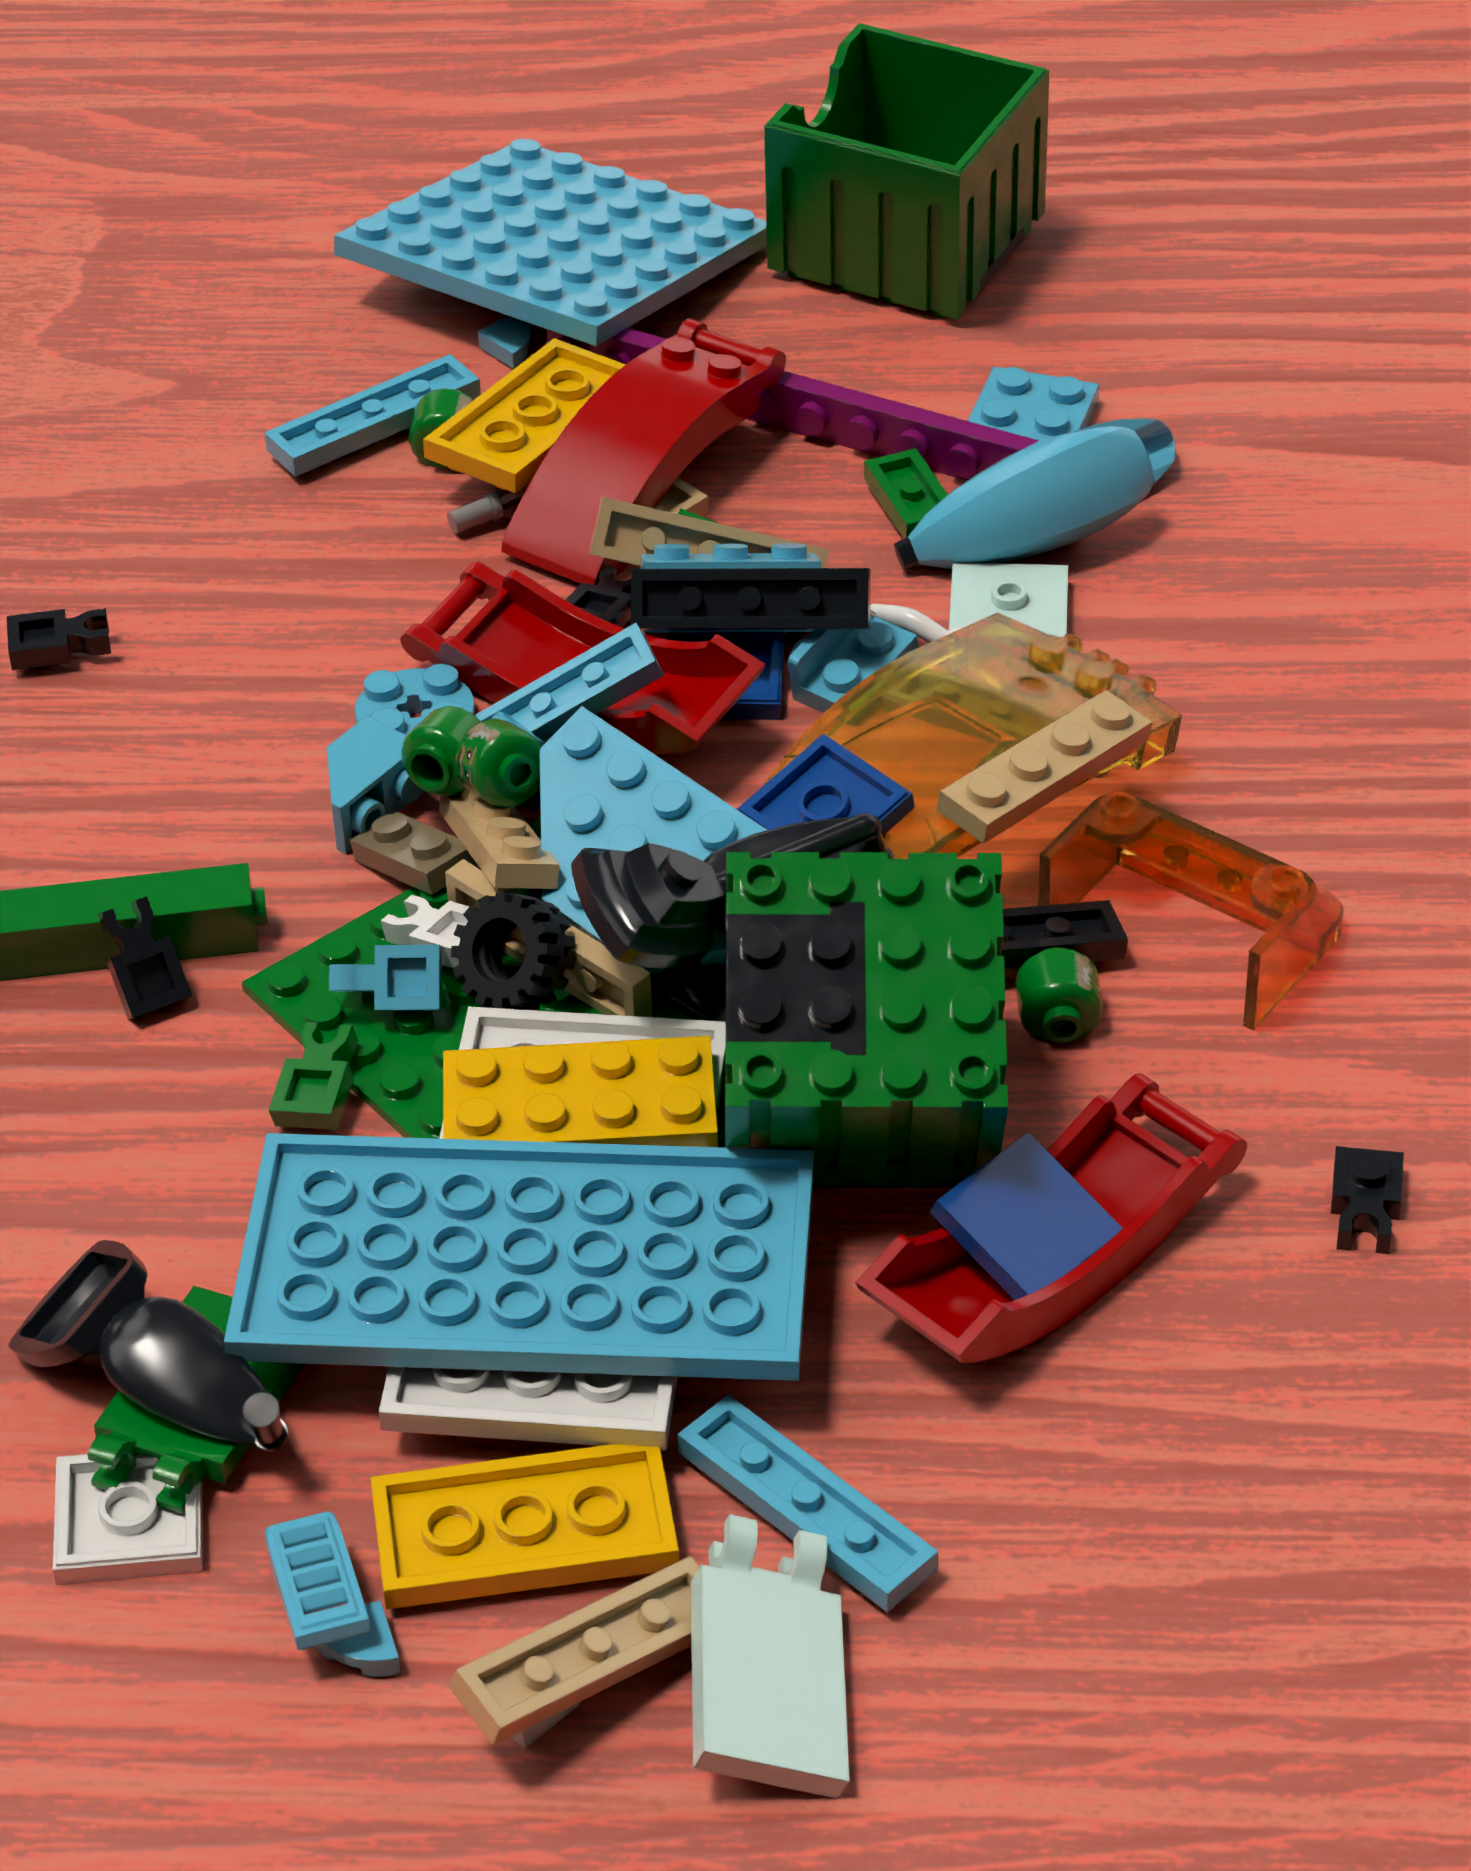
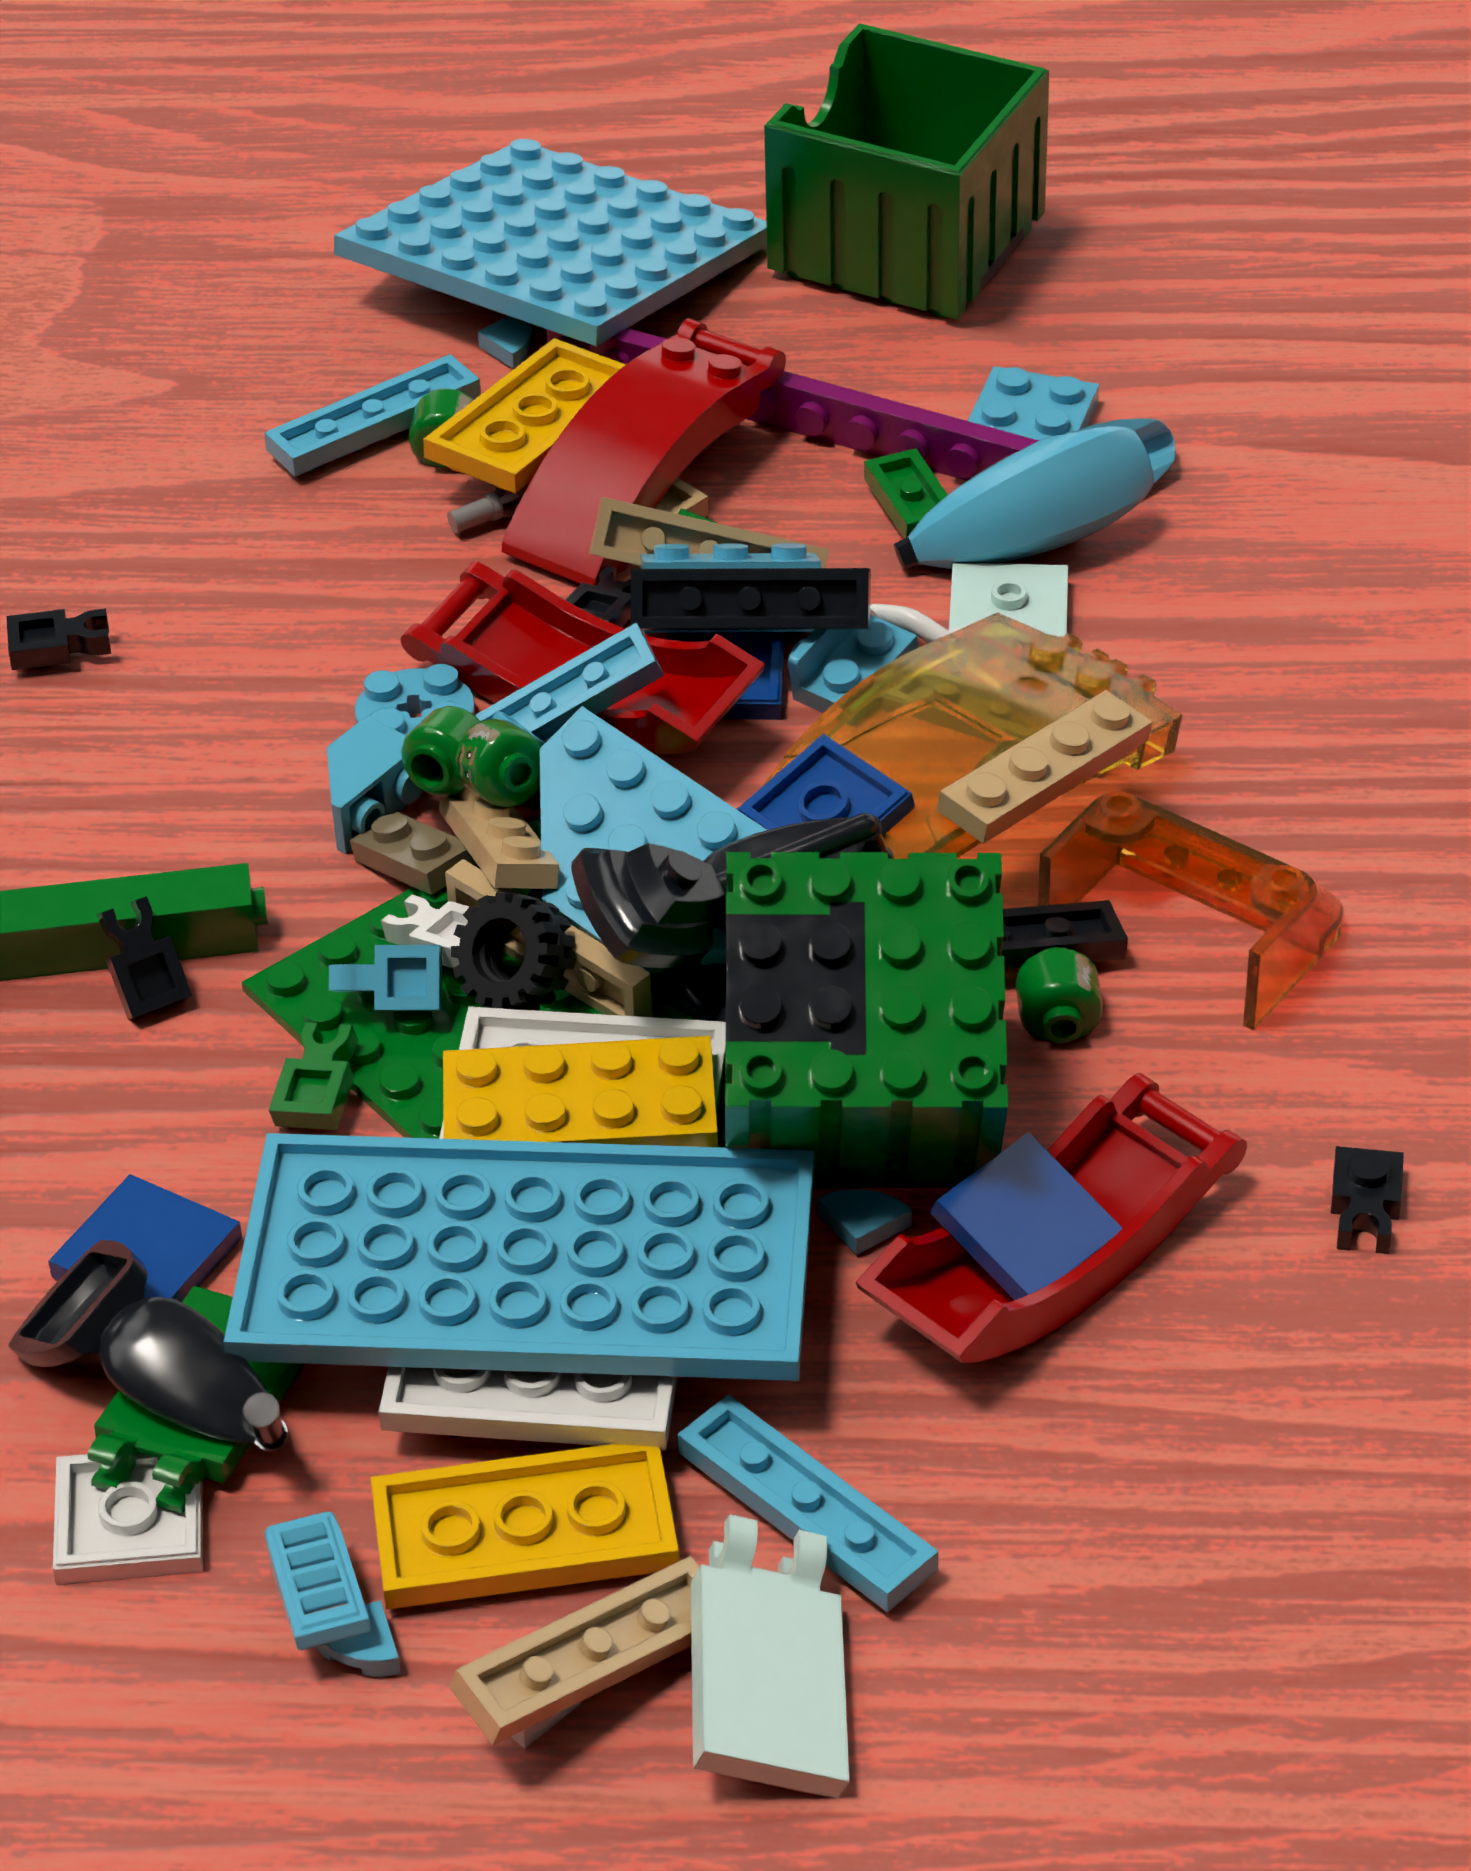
(166, 1231): none -> blue tile
(863, 1217): none -> medium azure tile

